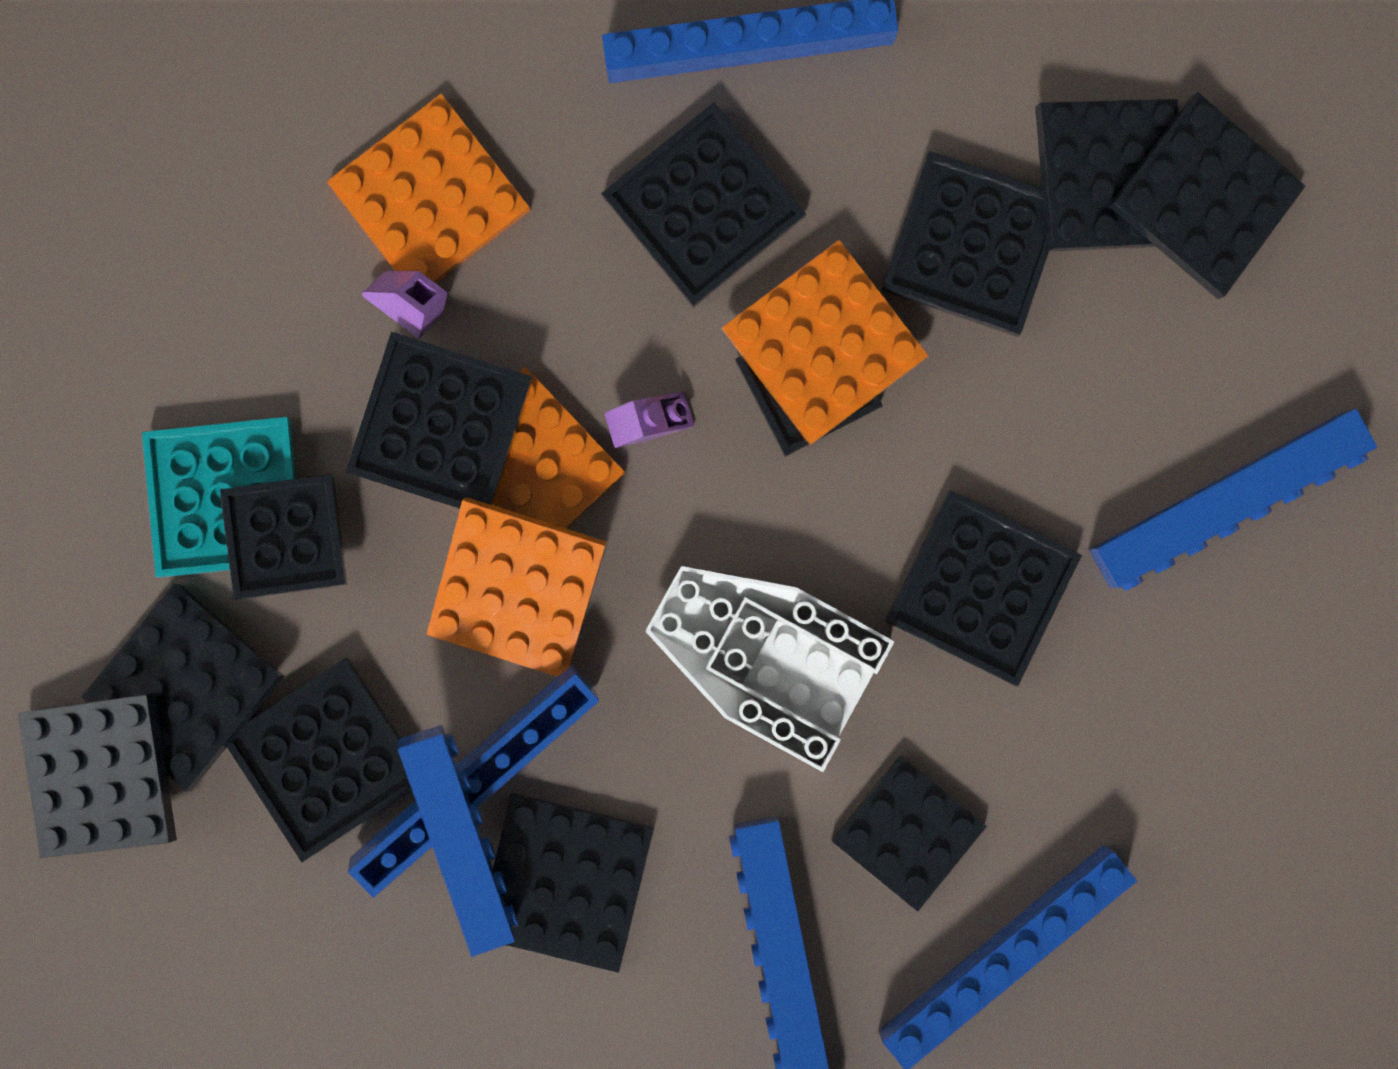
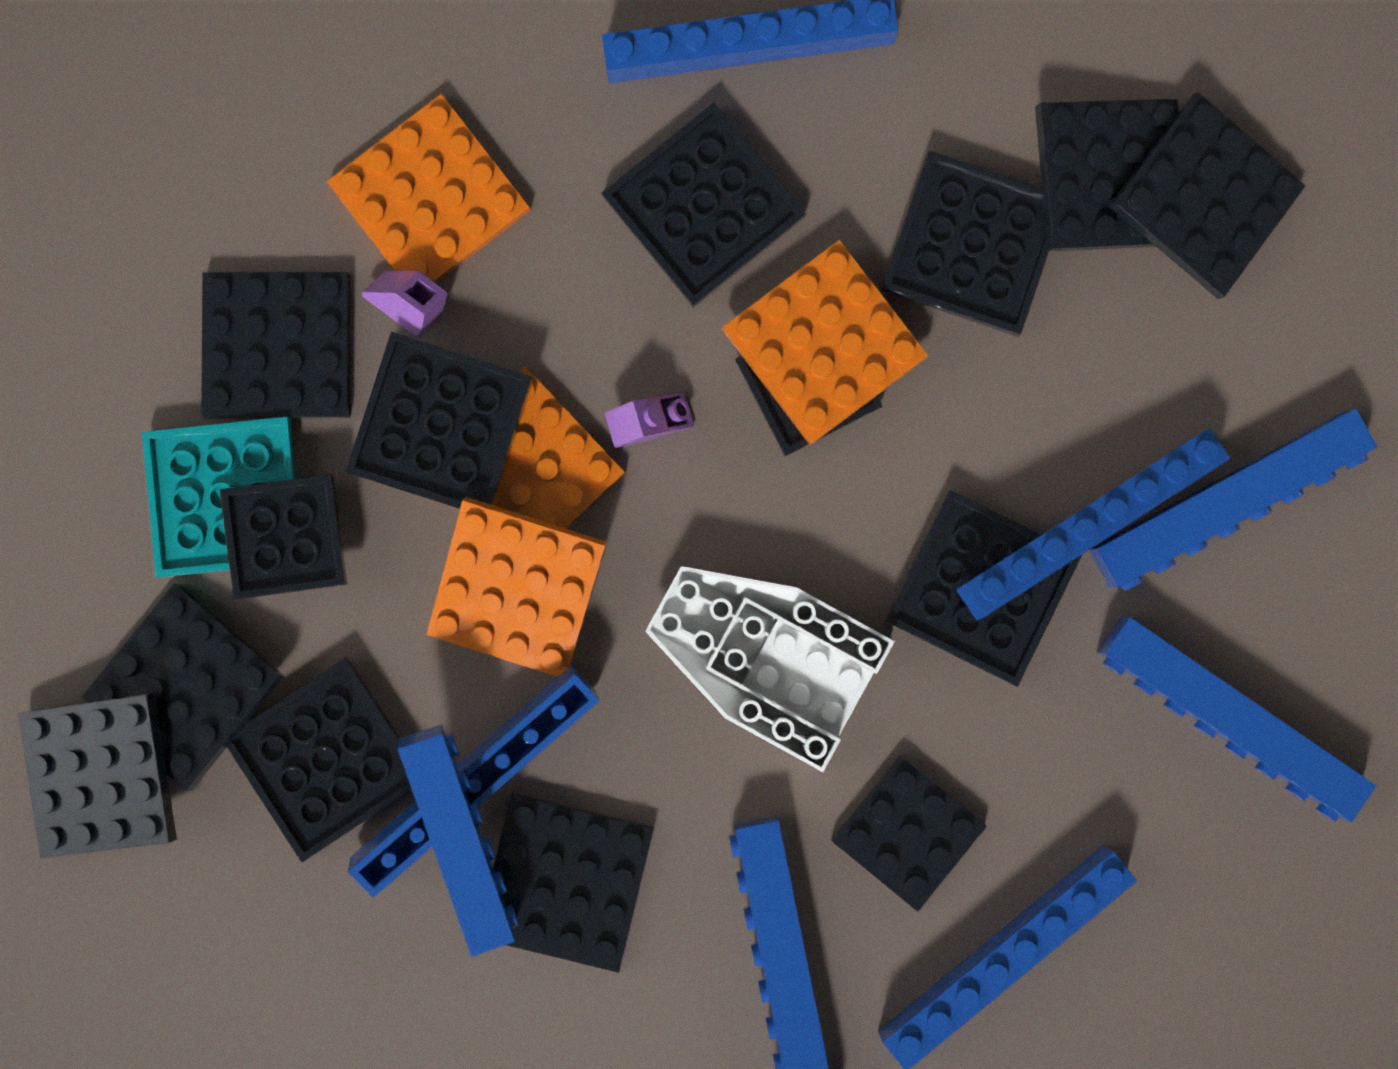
(275, 345): none -> black plate
(1092, 524): none -> blue brick
(1236, 719): none -> blue brick

